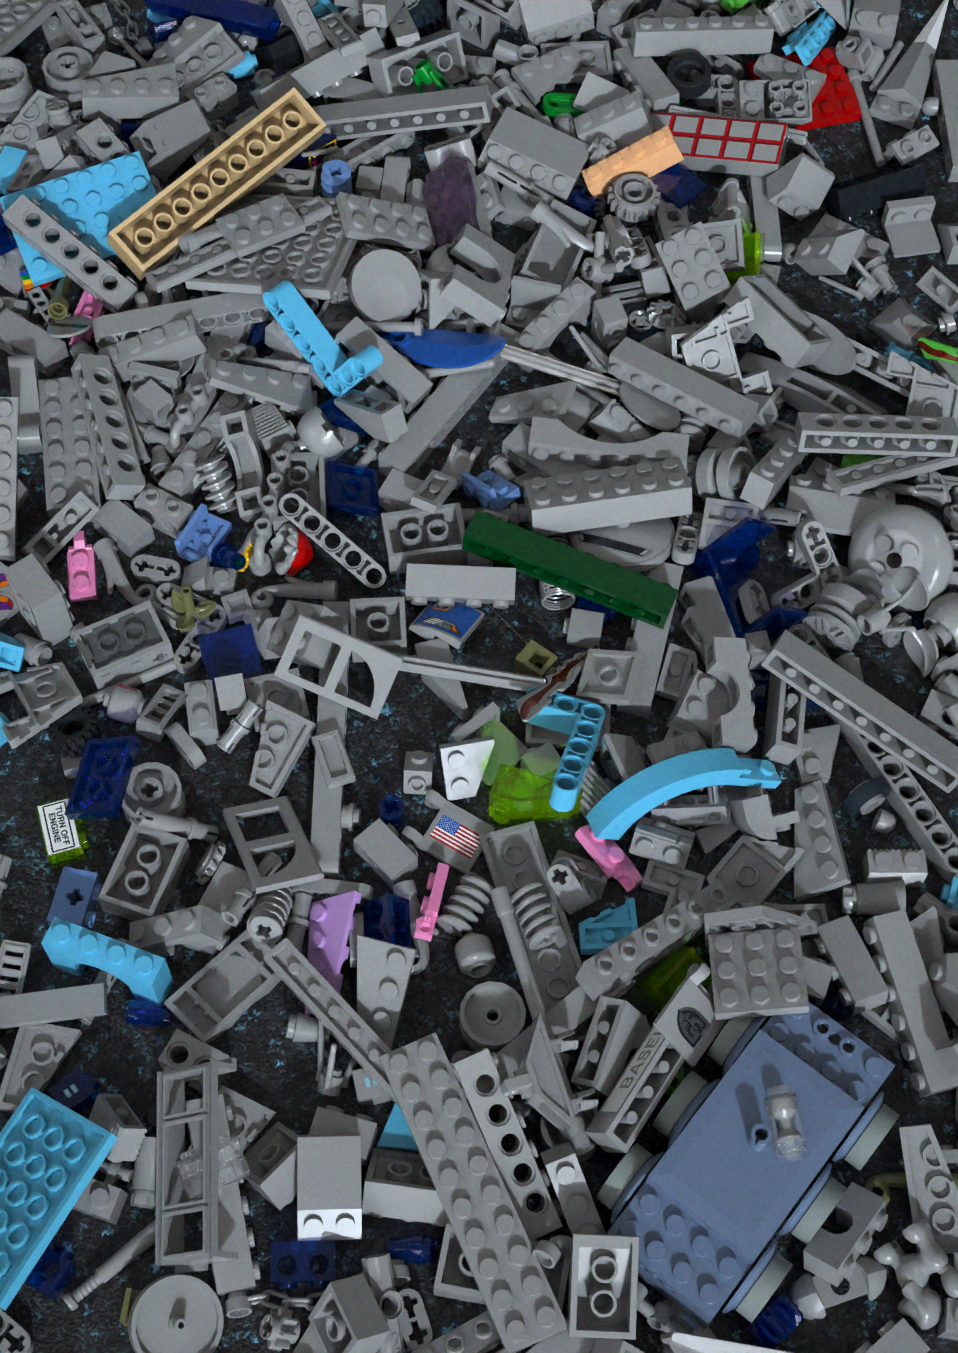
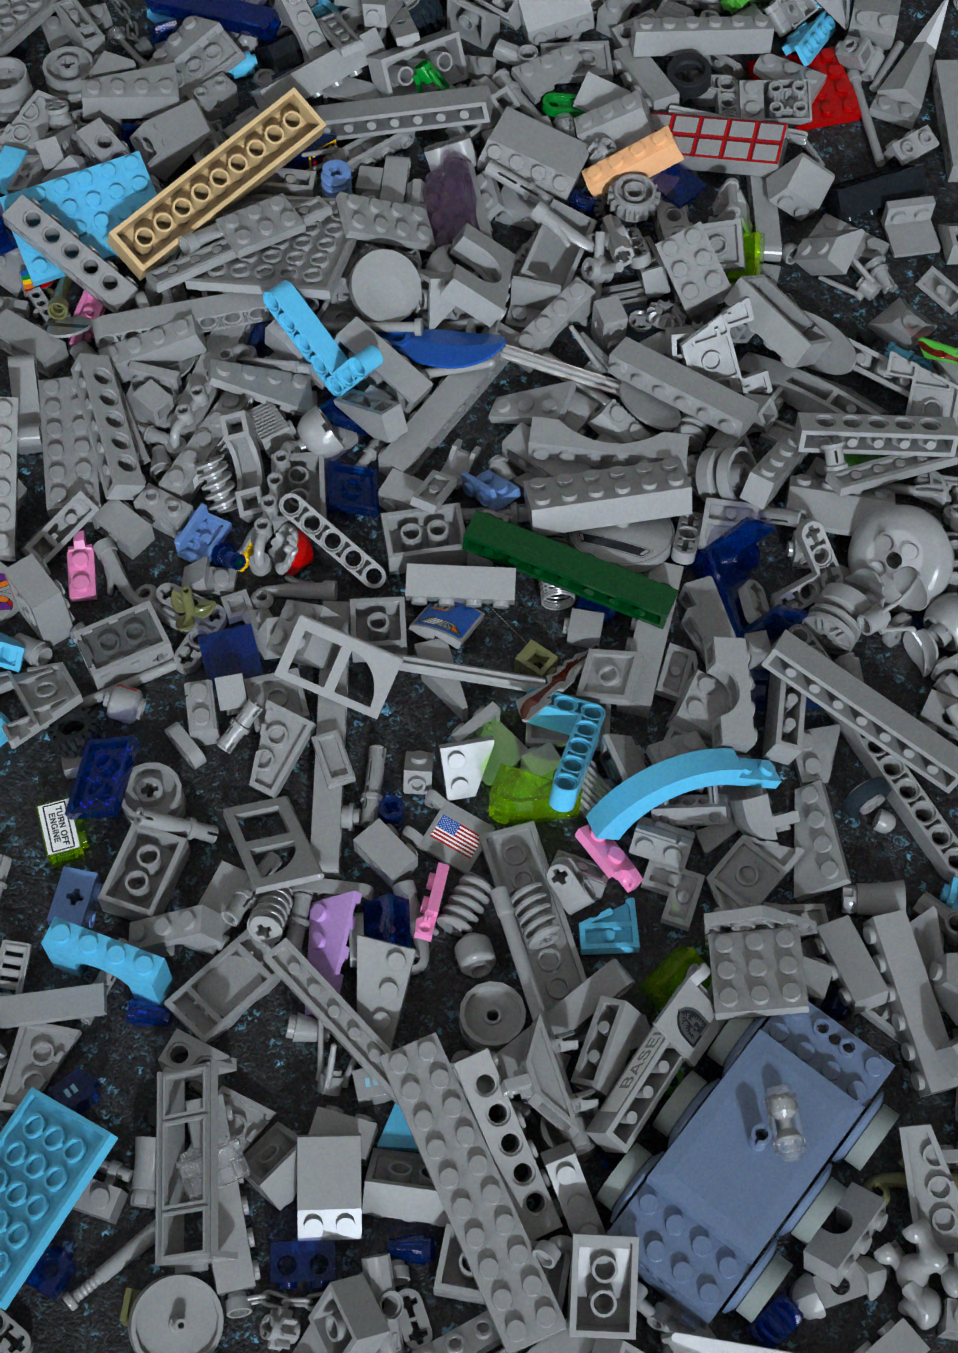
(117, 1117): light grey brick -> none
(153, 727): light grey slope -> none
(156, 569): light grey beam -> none
(209, 862): light grey gear -> none
(373, 784): none -> light grey pin
(651, 941): light grey brick -> none
(834, 455): none -> light grey bush
(894, 866): light grey brick -> none
(930, 106): light grey hinge -> none
(946, 323): light grey plate -> none

